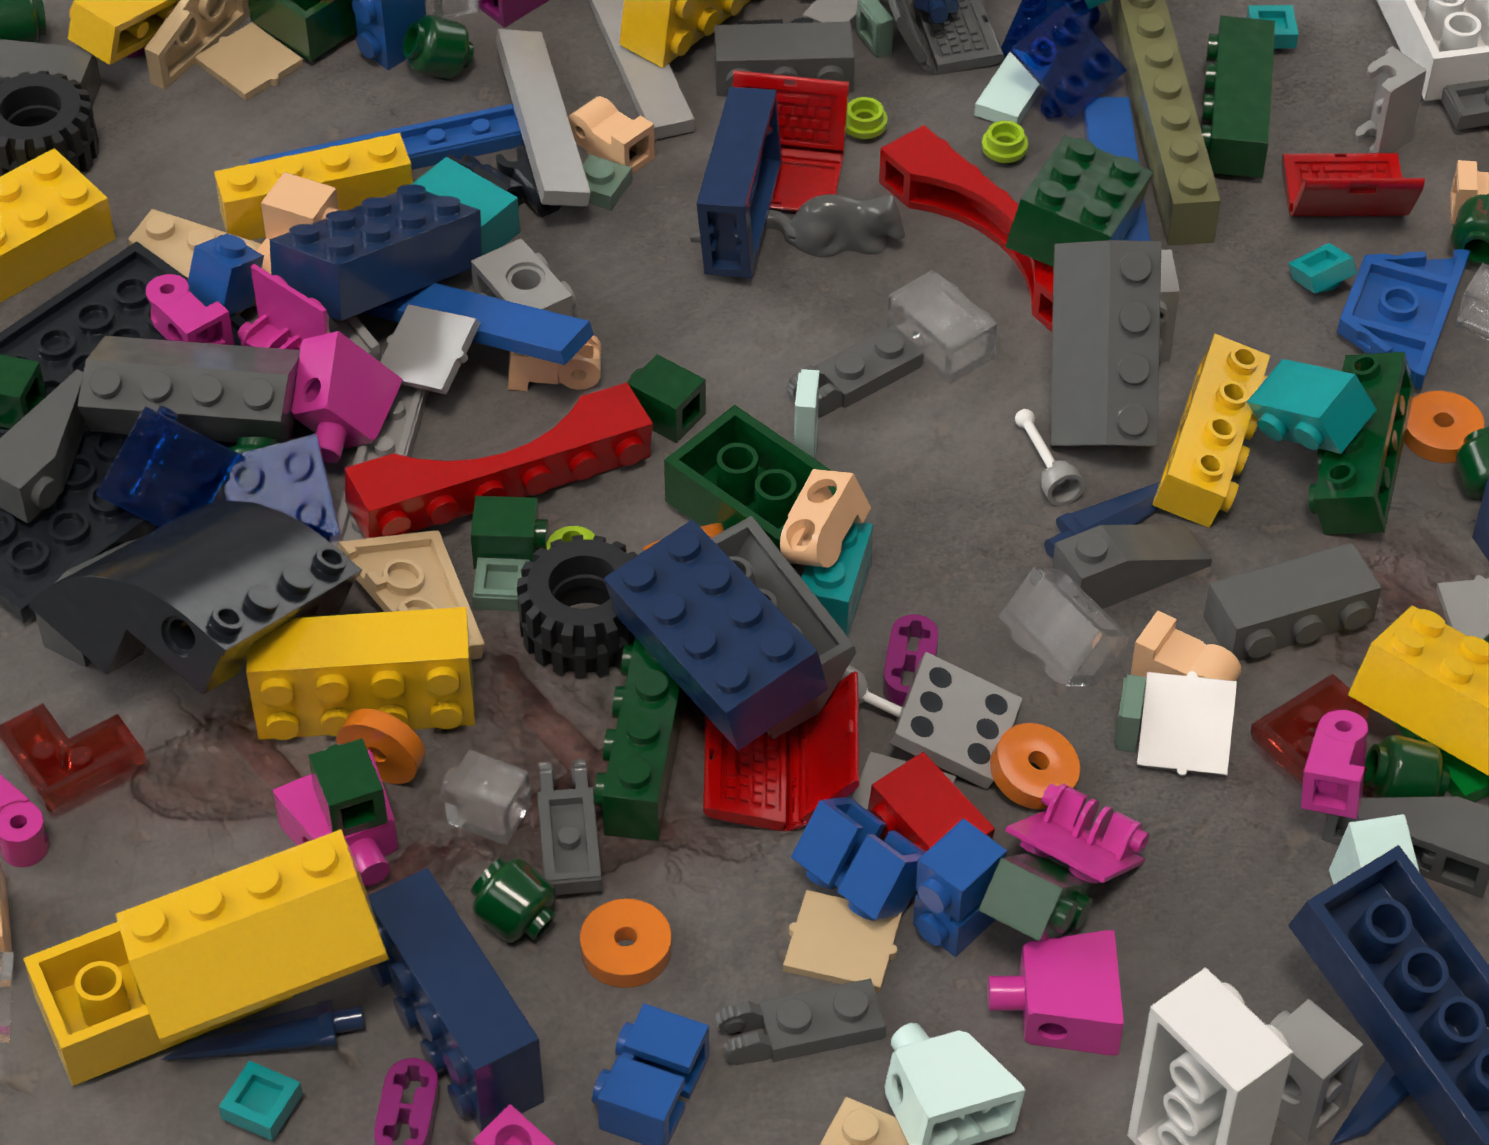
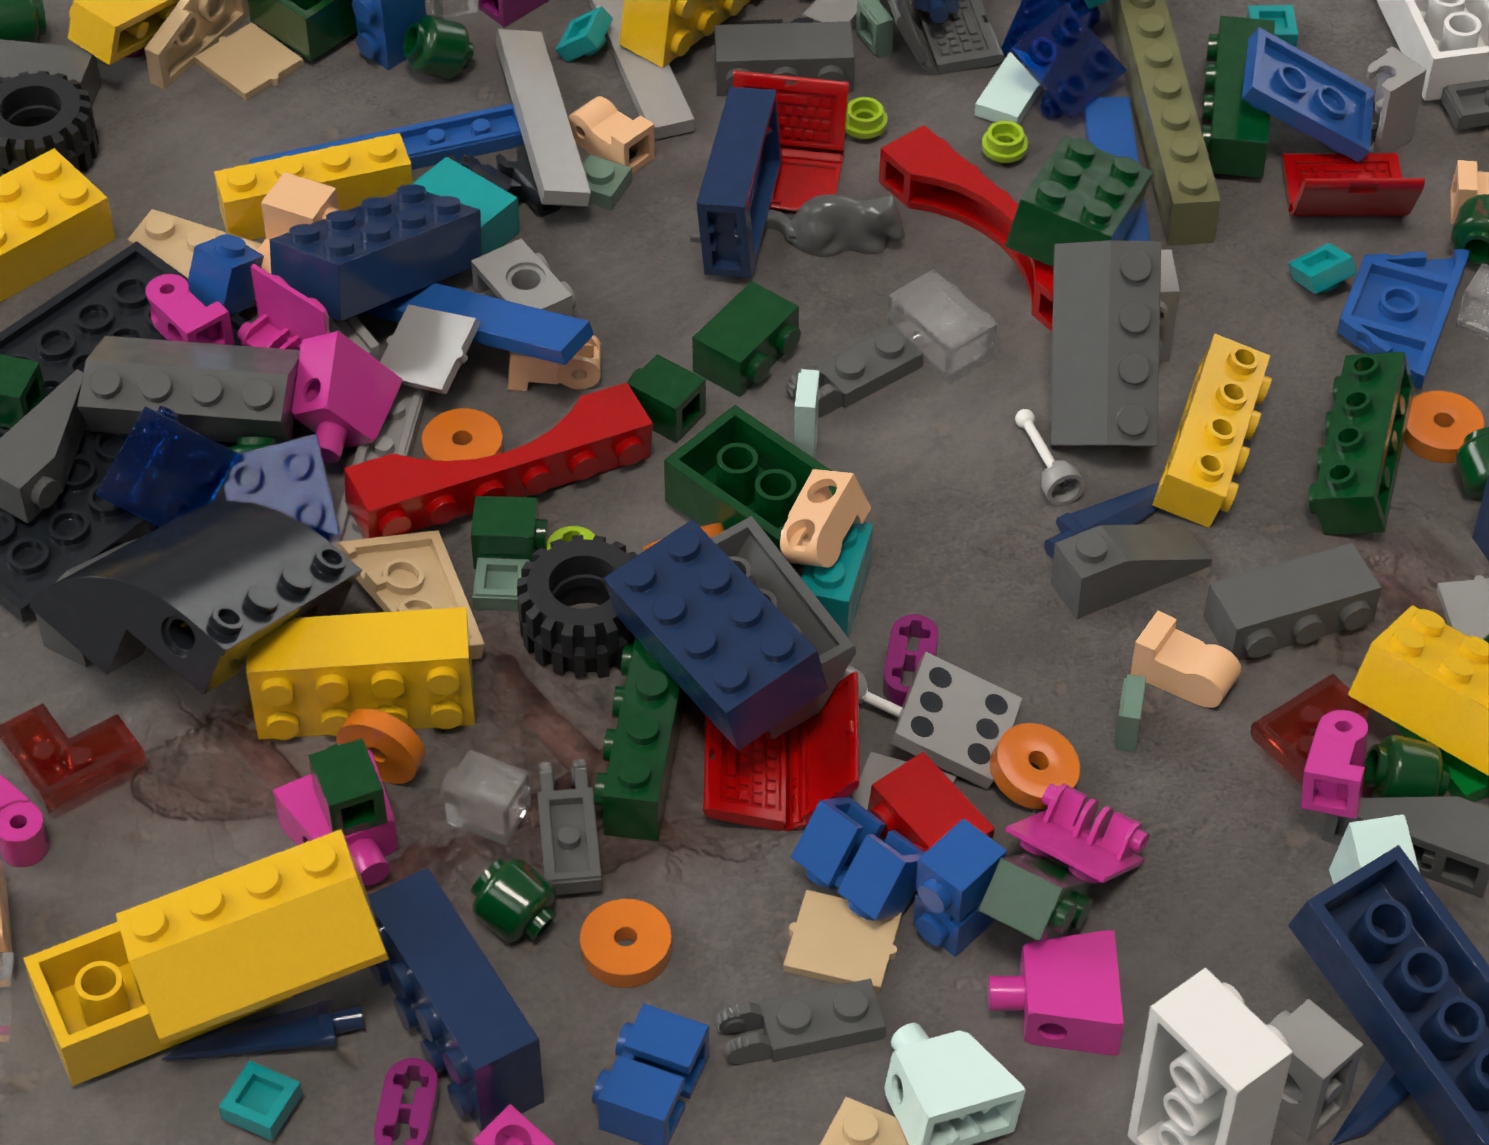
(462, 426): none -> orange piece
(585, 34): none -> teal plate
(746, 339): none -> dark green brick
(1063, 628): clear brick -> none
(1187, 724): piece -> none
(1308, 95): none -> blue plate
(1311, 406): teal brick -> none

